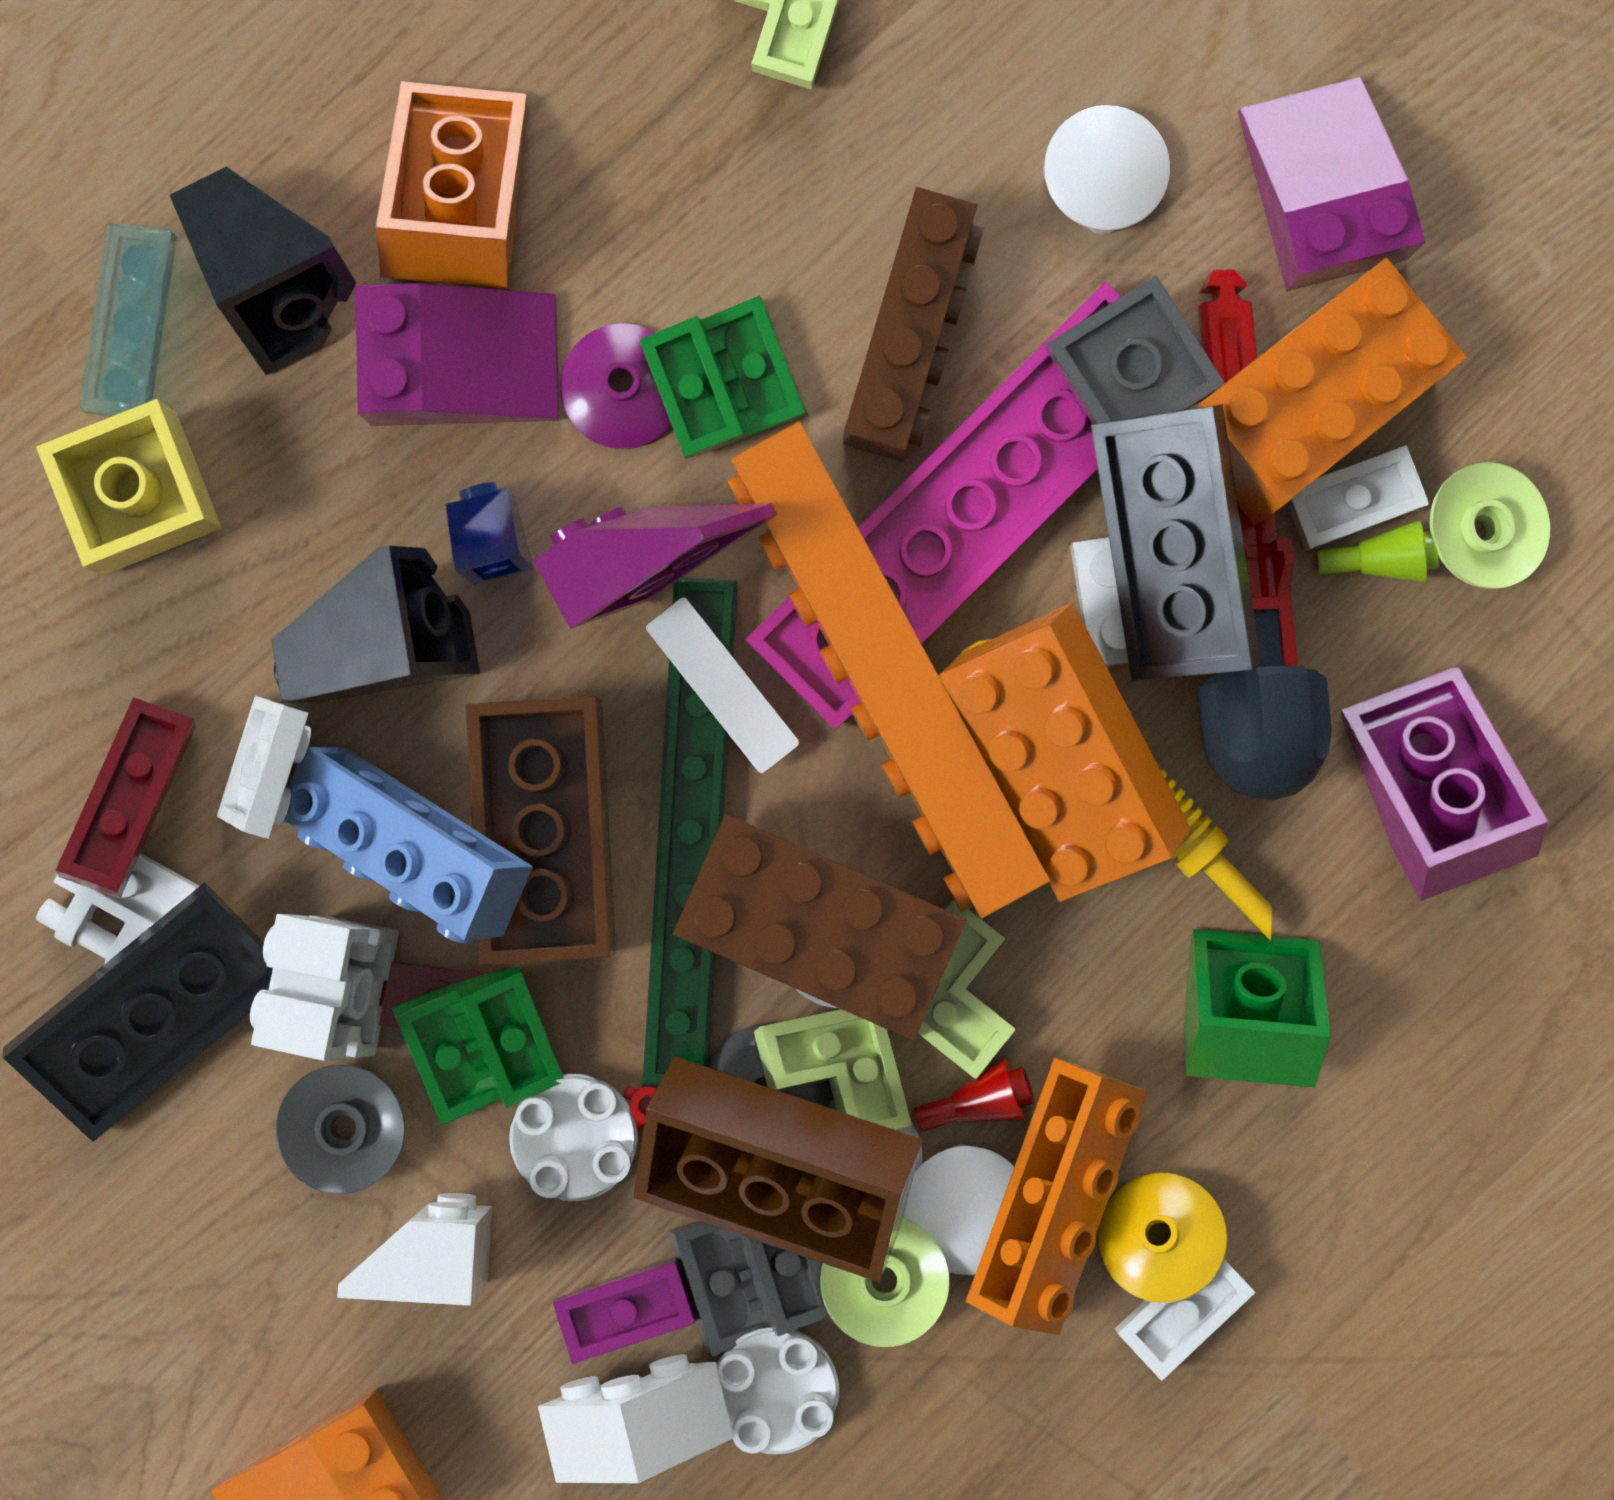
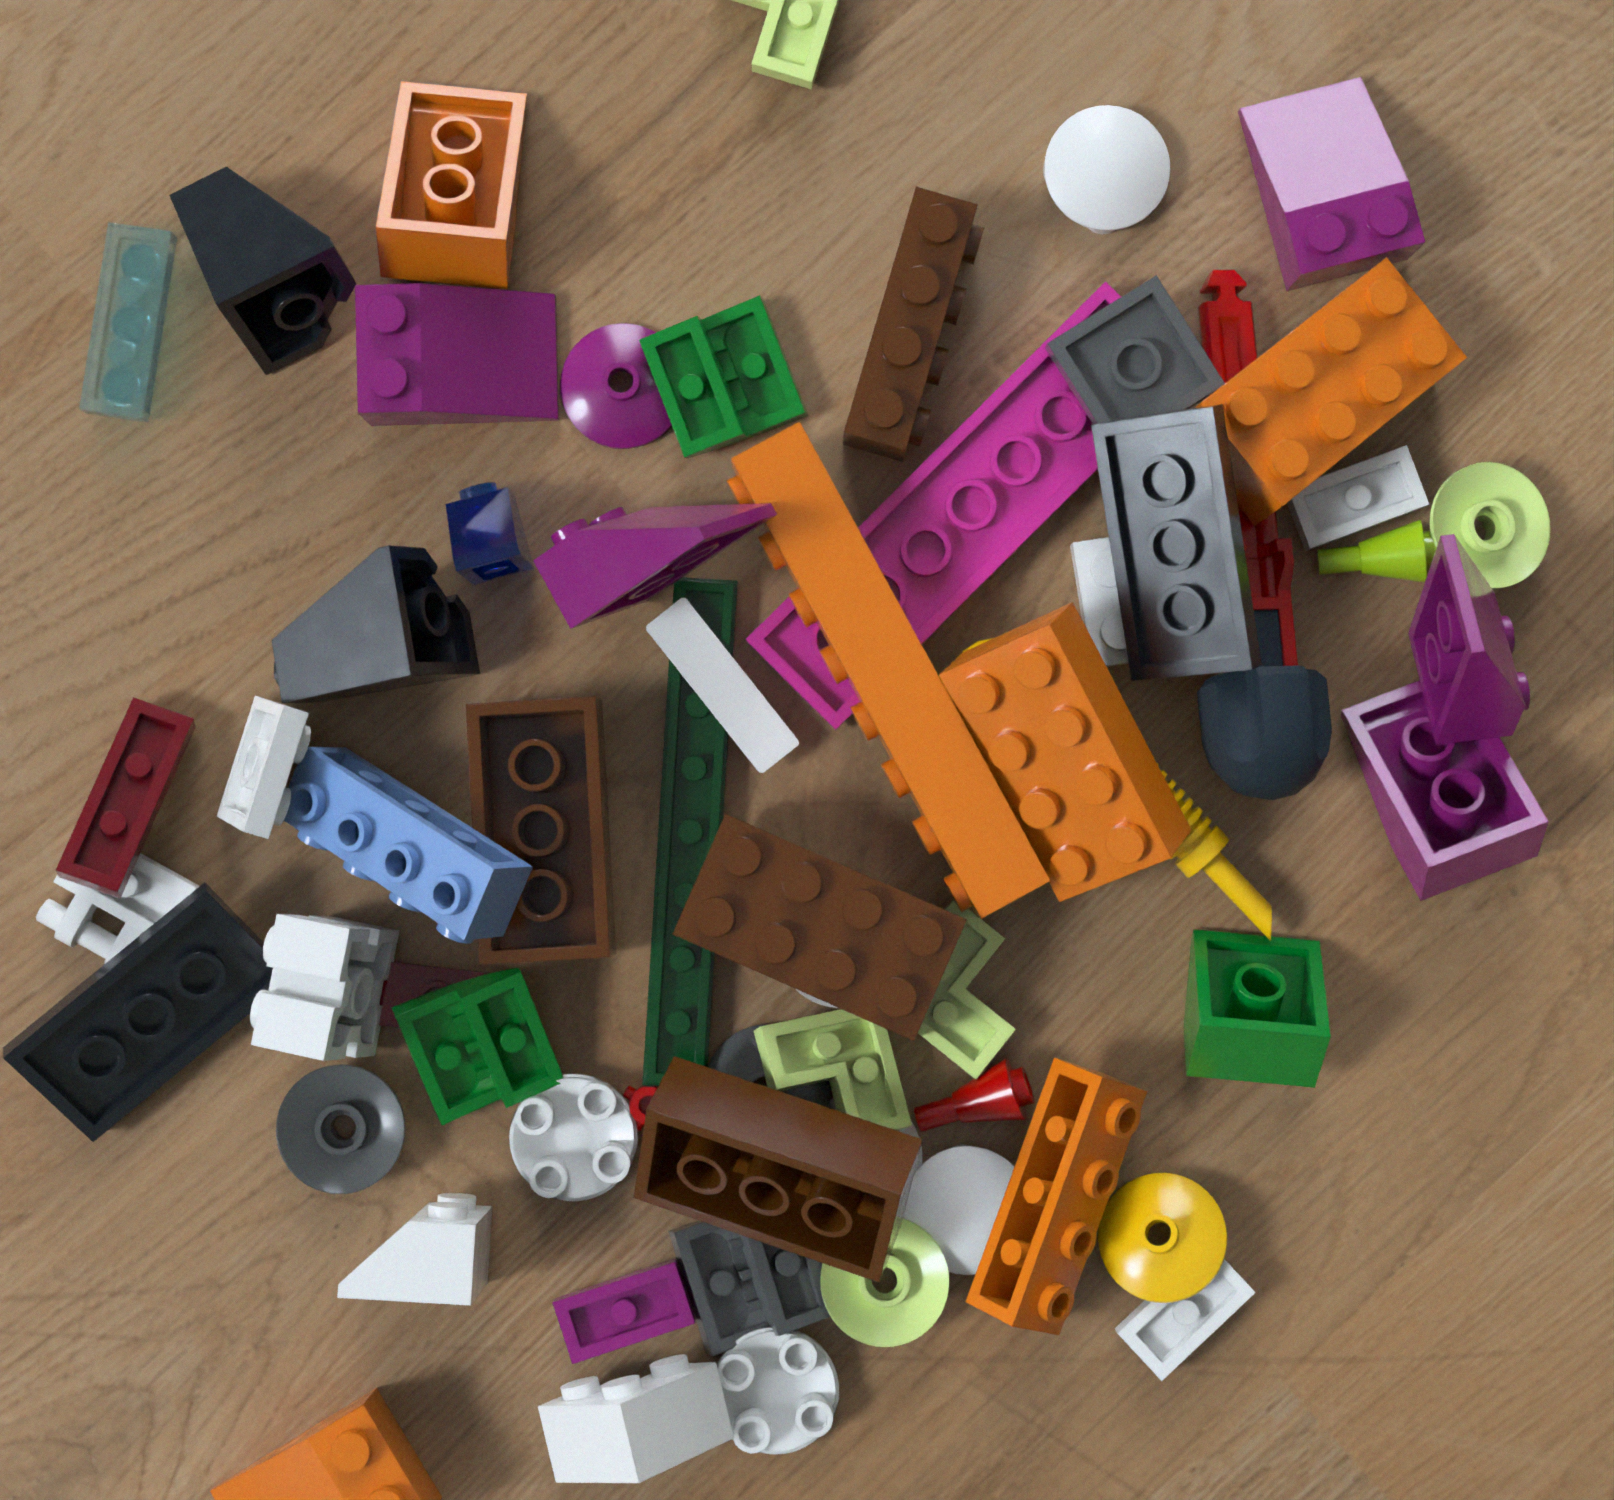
(128, 487): light yellow brick -> none
(1465, 652): none -> magenta slope

